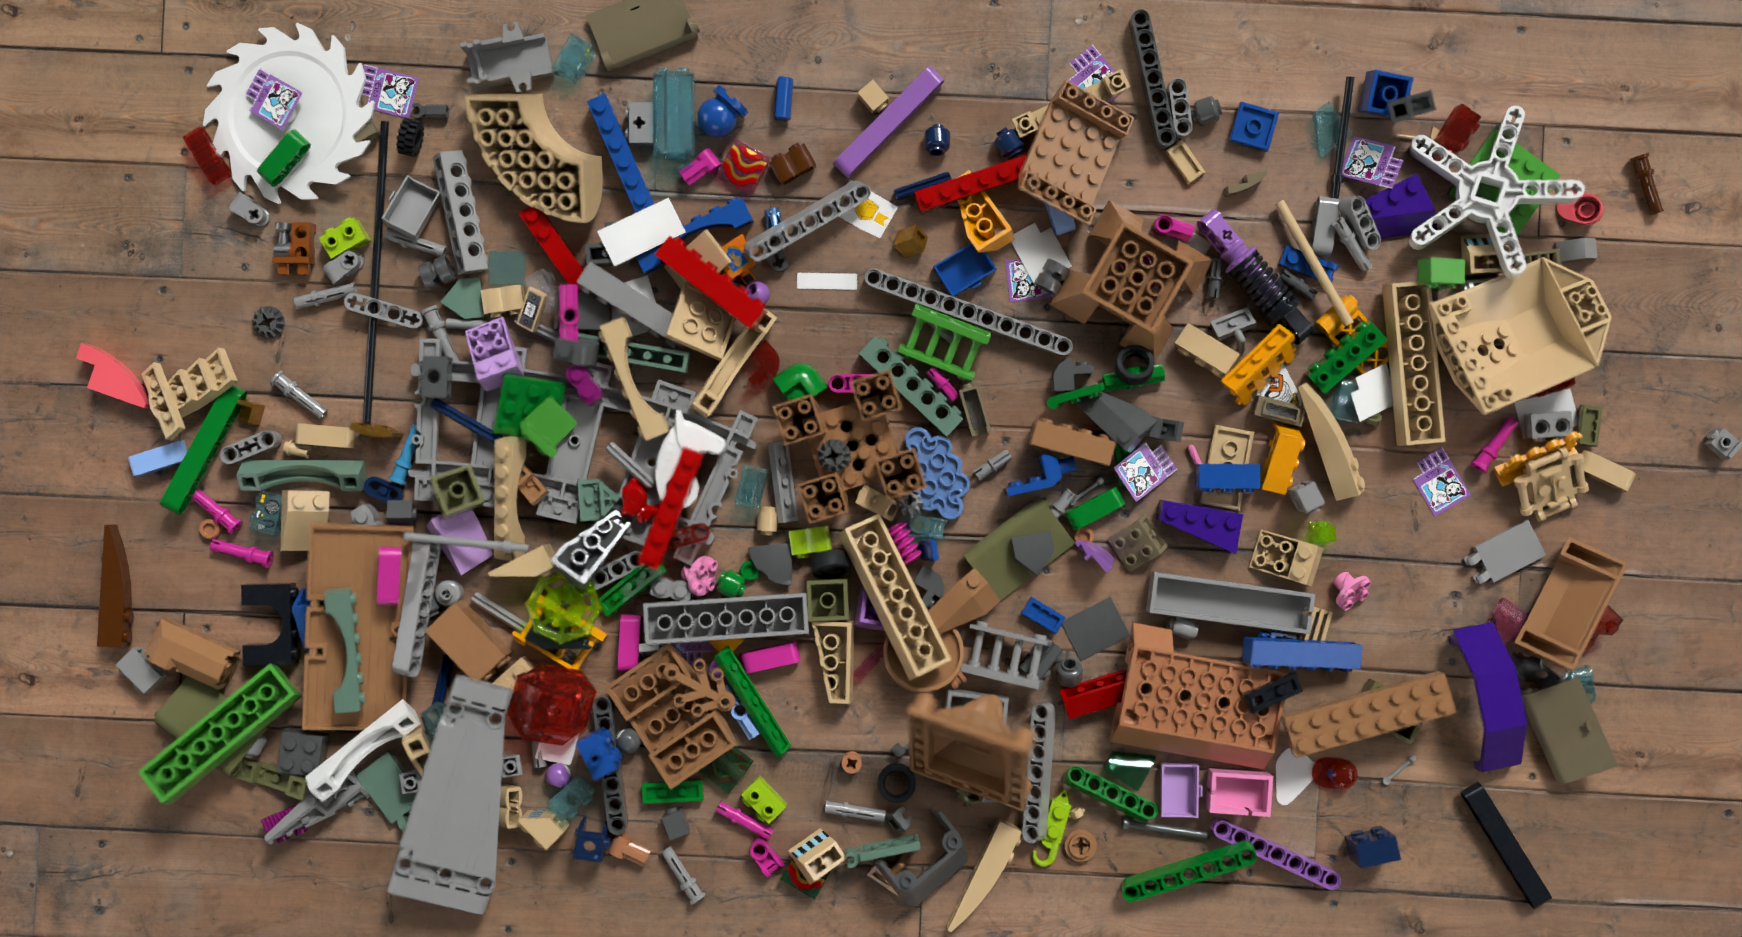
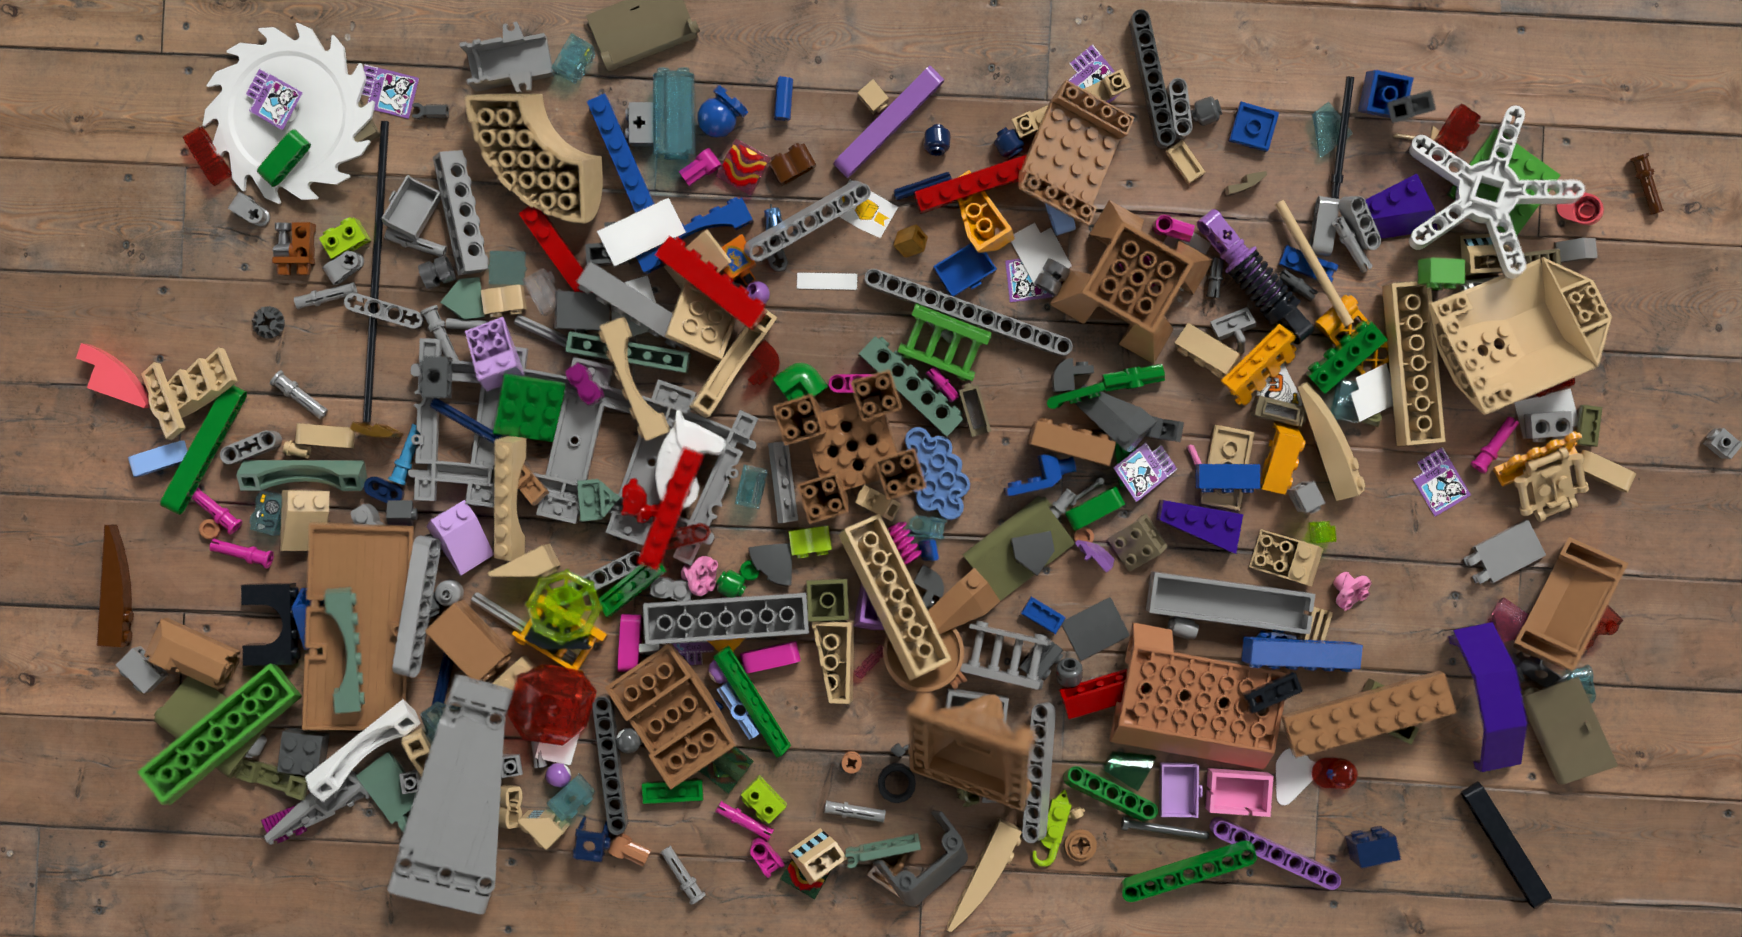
(251, 412): pearl gold panel -> none
(389, 576): dark pink beam -> none
(410, 137): black tyre -> none
(456, 491): olive brick -> none
(506, 546): light grey bar -> none
(532, 309): tile -> none
(547, 426): bright green bracket -> none
(568, 301): dark pink piece -> none
(578, 352): dark grey brick -> none
(586, 553): dark grey wedge -> none
(599, 752): blue brick -> none
(630, 465): light grey axle -> none
(675, 822): dark grey brick -> none
(702, 689): medium nougat plant -> none
(767, 520): tan brick -> none
(830, 564): black tyre -> none
(838, 447): dark grey gear -> none
(897, 821): dark grey tile -> none
(911, 504): light grey gear -> none
(993, 464): light grey axle -> none
(1138, 351): black tyre -> none
(1371, 162): sticker -> none
(1386, 780): light grey hinge -> none

